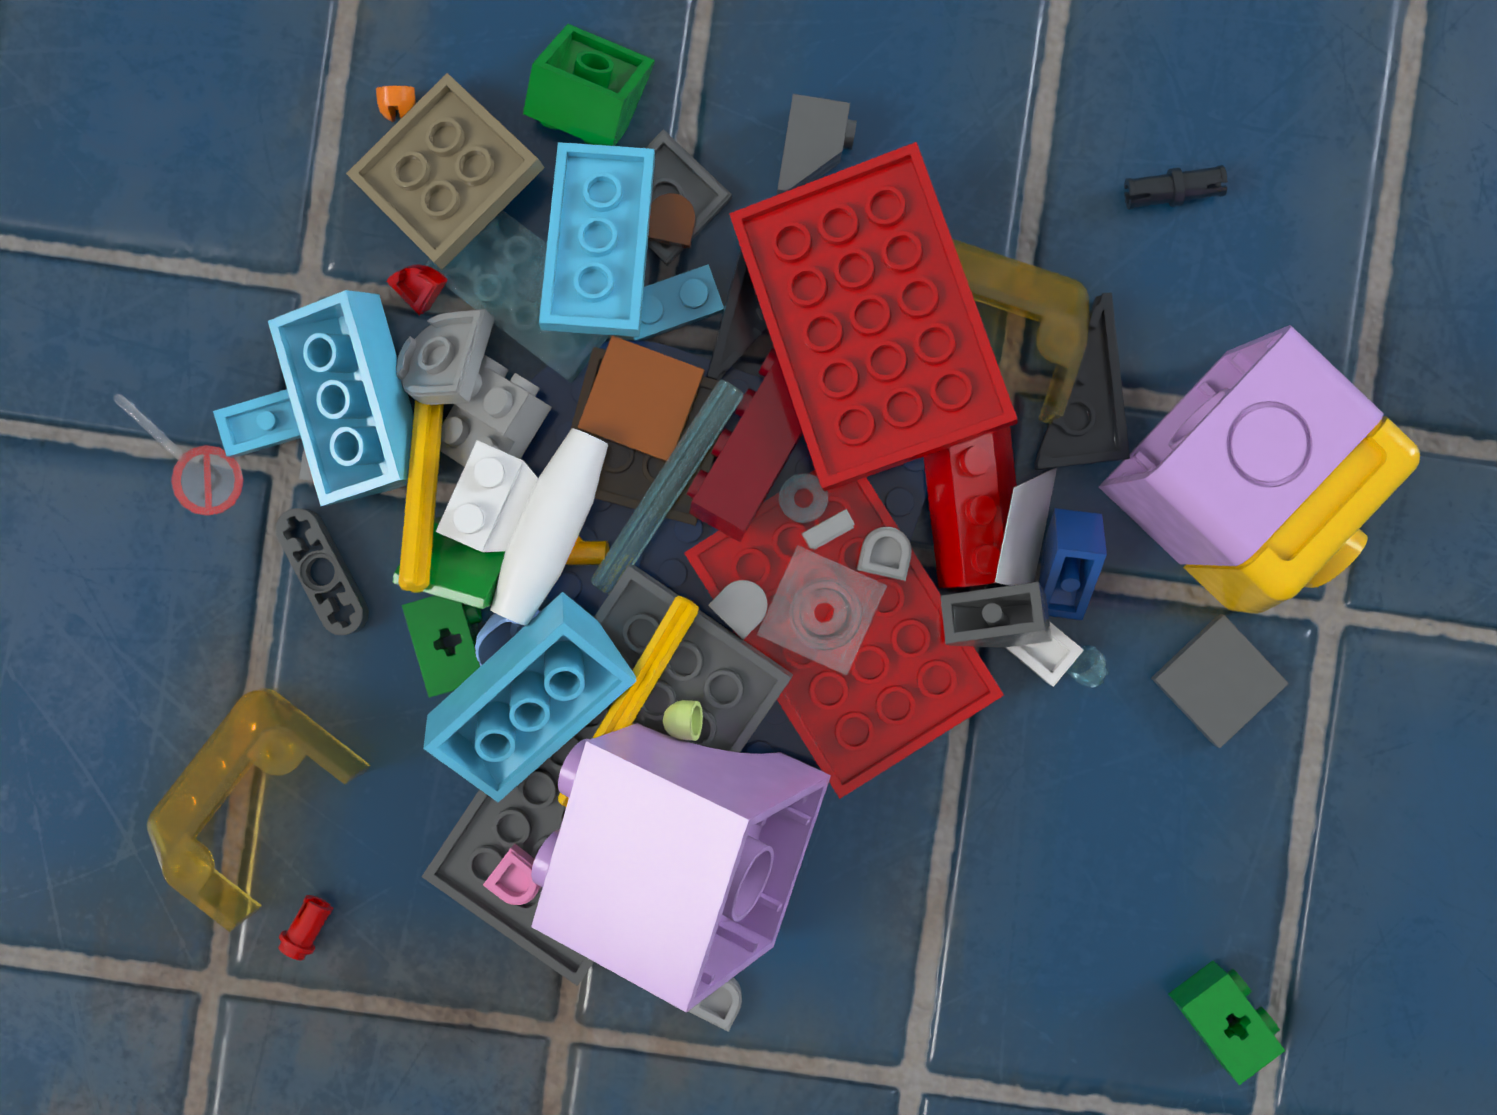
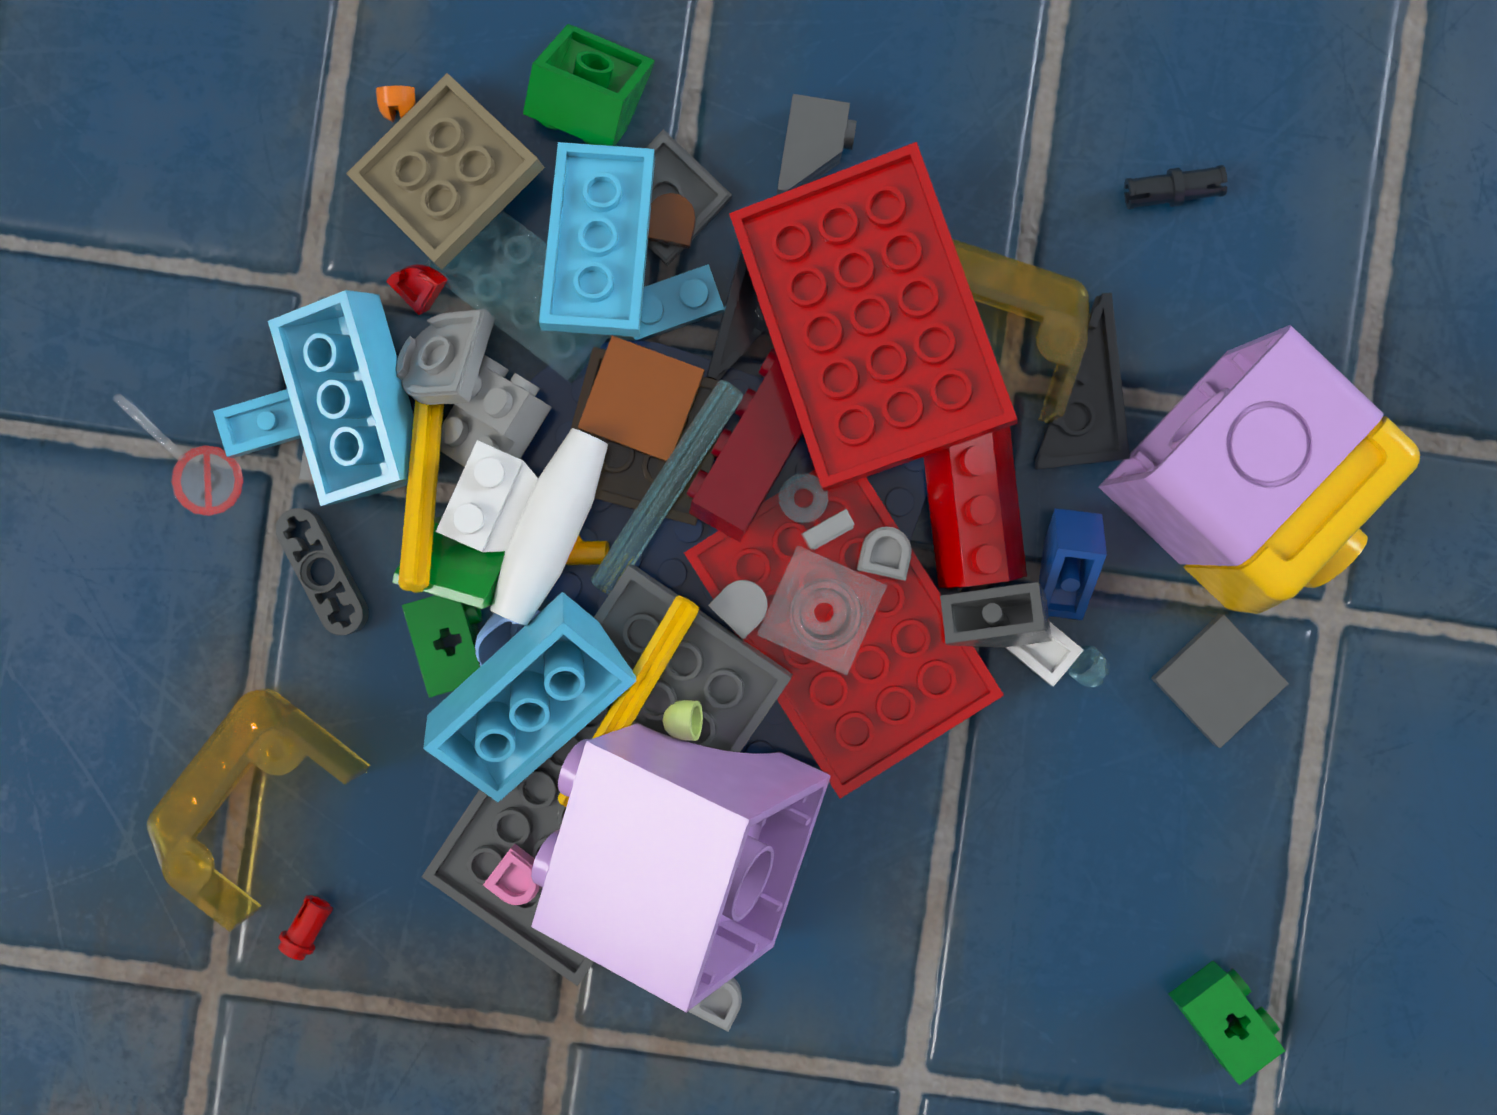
(1025, 530): white sticker -> none

